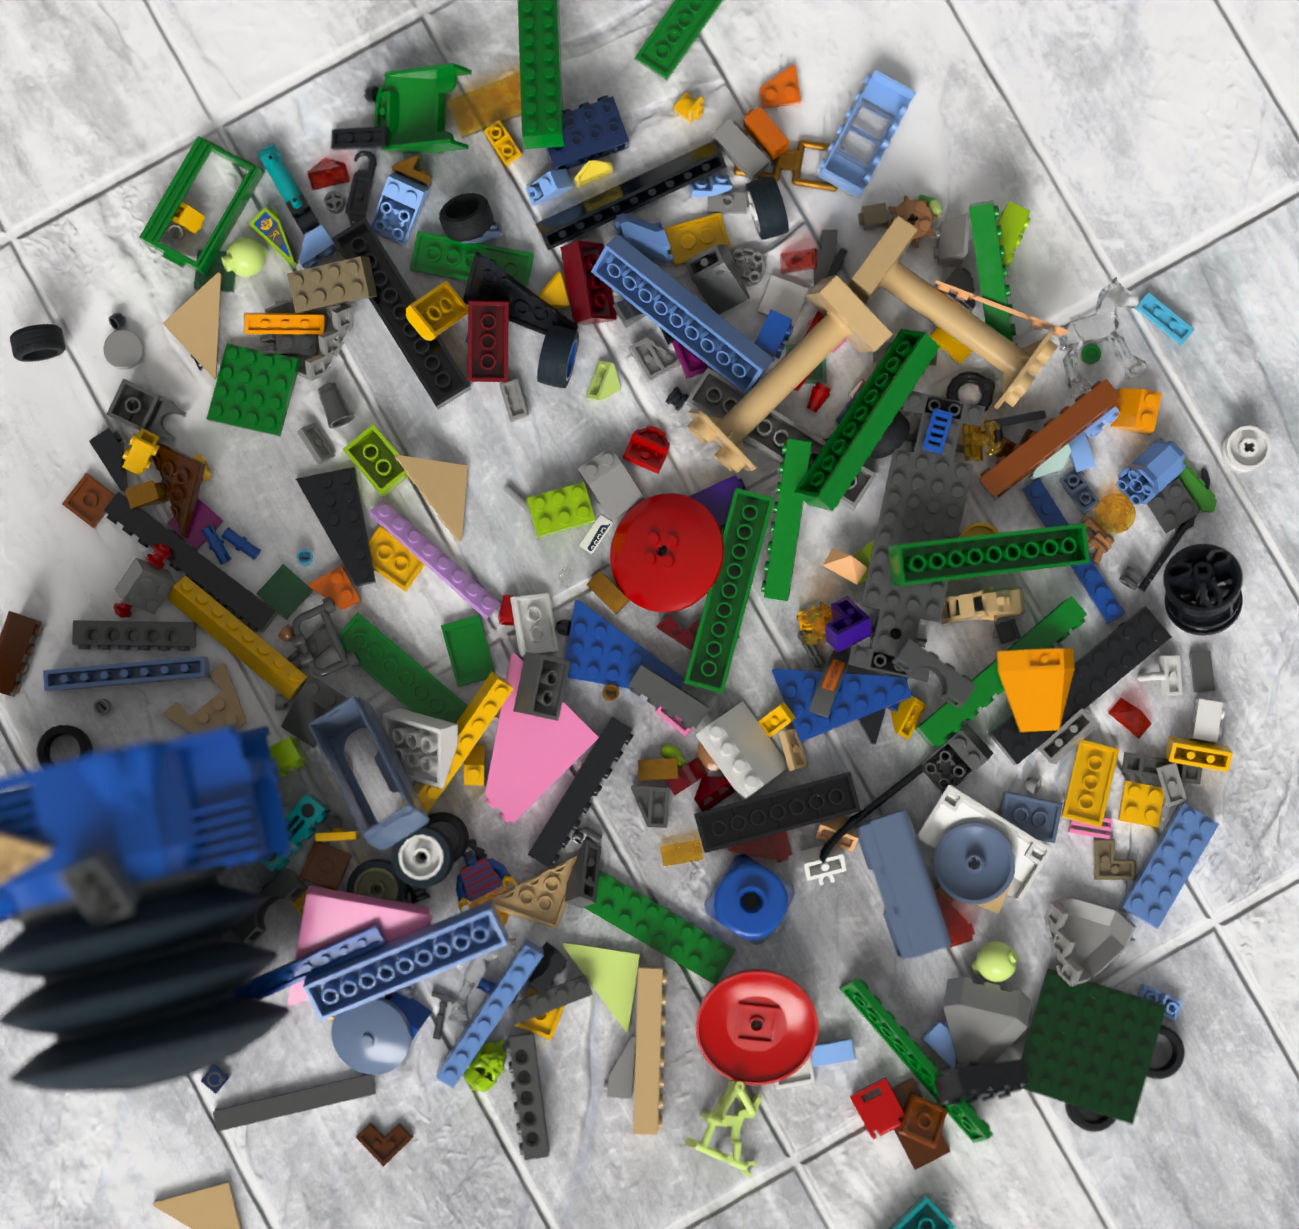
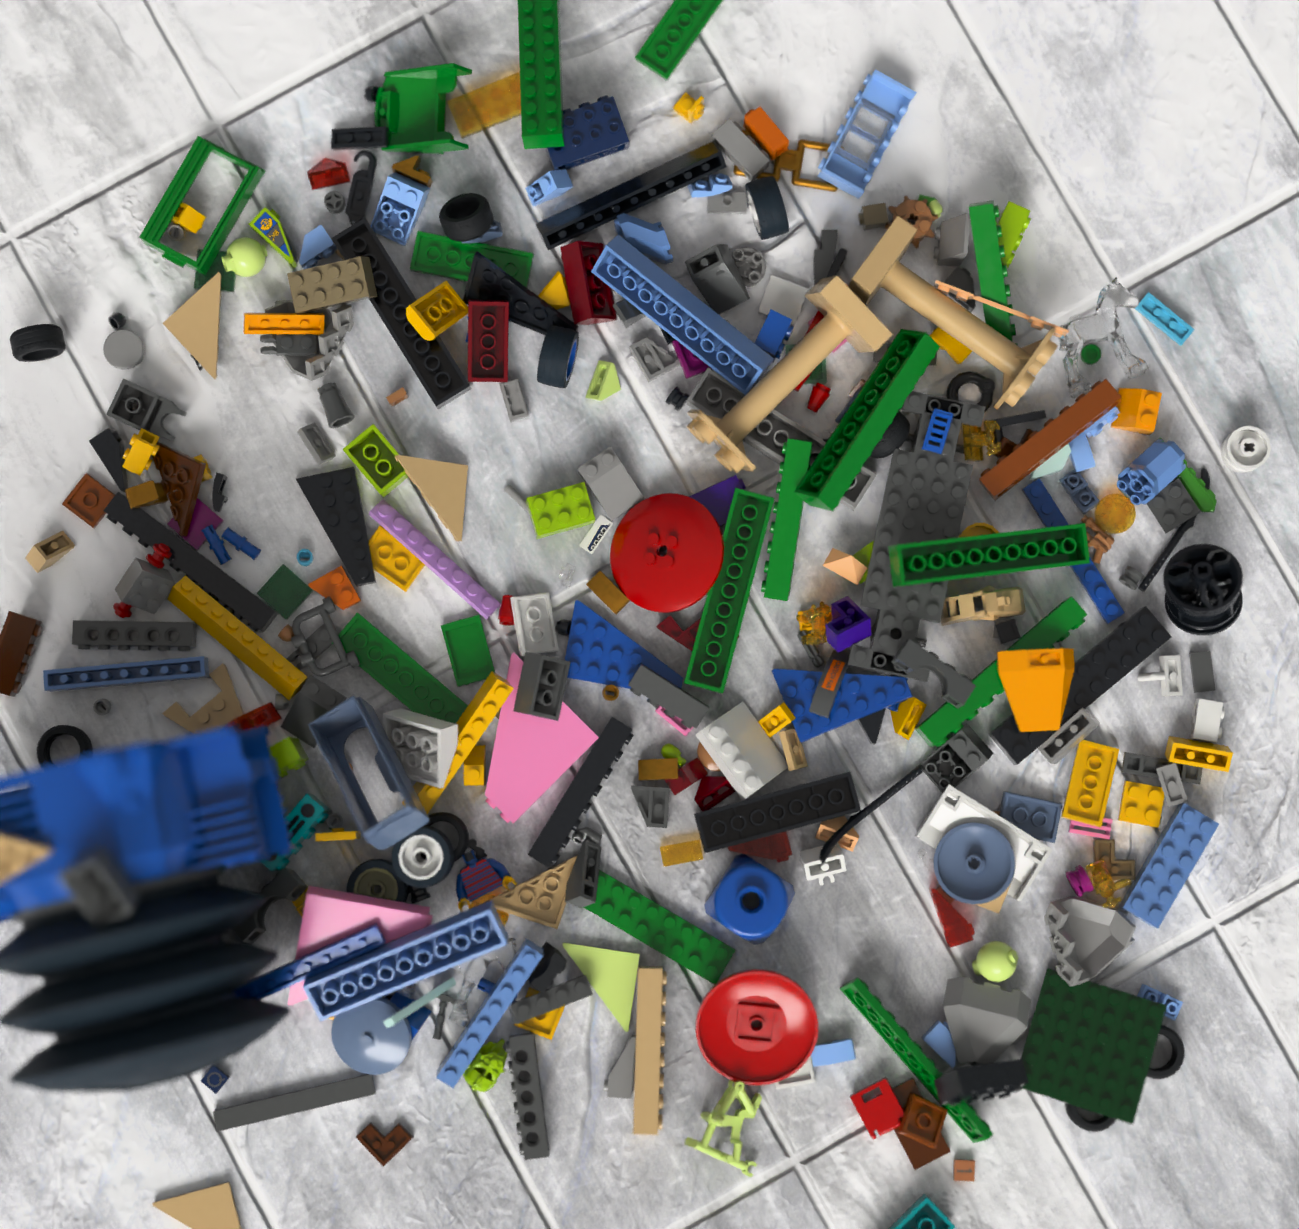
(49, 551): none -> tan slope
(217, 497): none -> black slope
(253, 390): green plate -> none
(262, 716): none -> clear red slope
(288, 188): teal piece -> none
(325, 865): dark orange tile -> none
(397, 397): none -> medium nougat tile
(419, 1002): none -> light aqua tile
(503, 143): yellow slope -> none
(593, 171): light yellow slope -> none
(647, 448): red slope -> none
(695, 236): yellow tile -> none
(781, 90): orange wing -> none
(798, 260): clear red slope -> none
(904, 885): sand blue piece -> none
(964, 1170): none -> nougat tile
(1032, 784): light grey hinge -> none
(1079, 881): none -> magenta wheel
(1104, 884): none -> clear yellow piece
(1130, 717): clear red slope -> none

